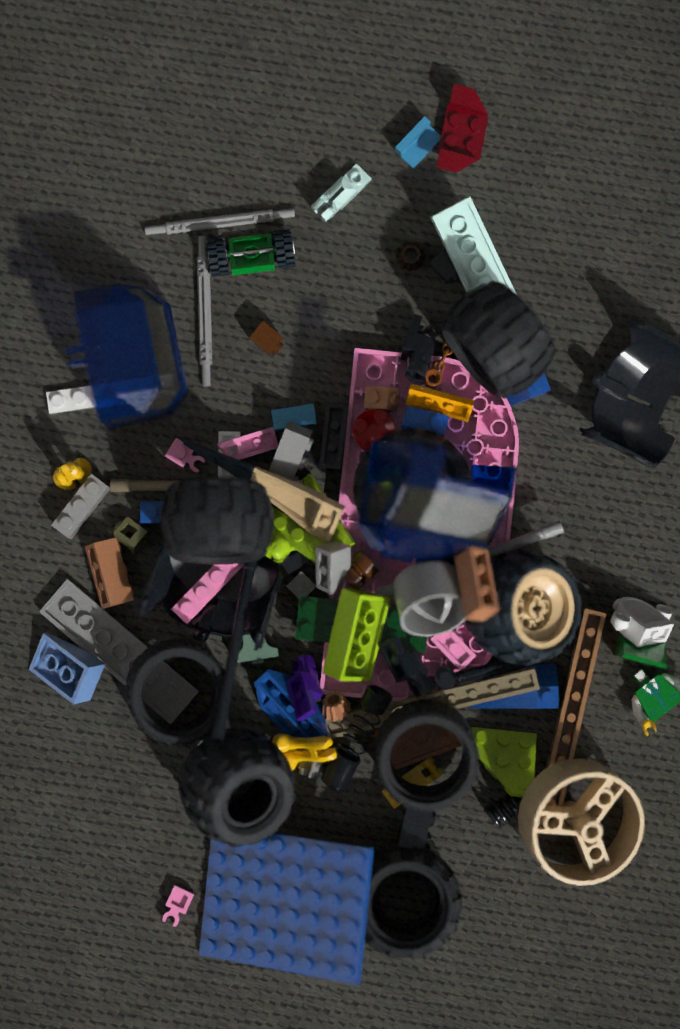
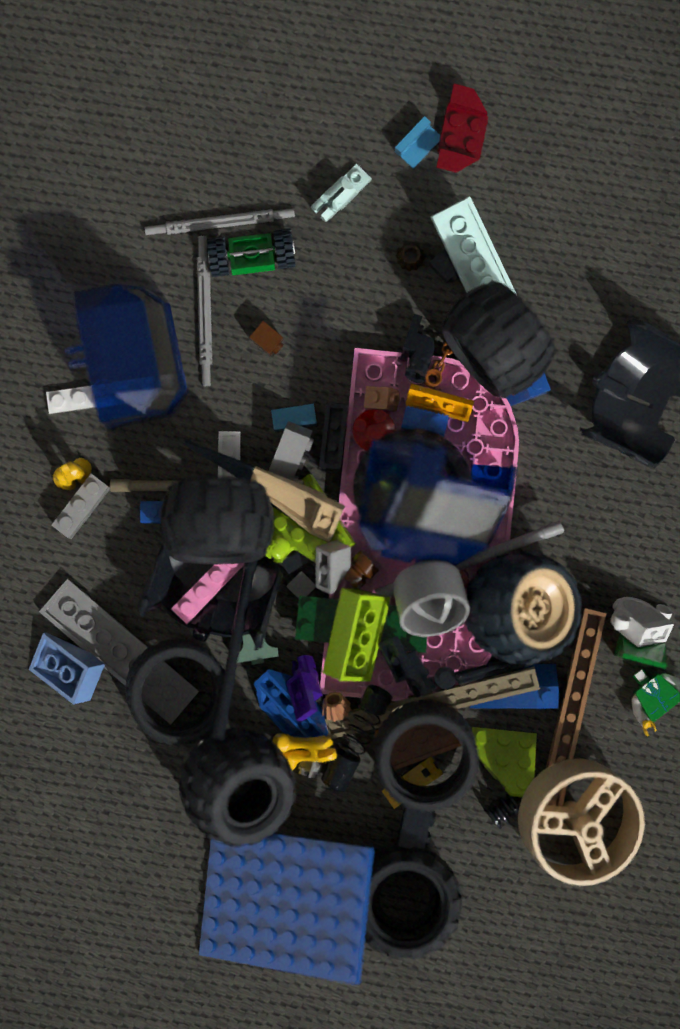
(109, 573): nougat brick -> none
(126, 527): olive brick -> none
(178, 902): bright pink plate -> none
(182, 454): bright pink plate -> none
(250, 444): bright pink plate -> none
(454, 649): bright pink plate -> none
(476, 584): nougat brick -> none

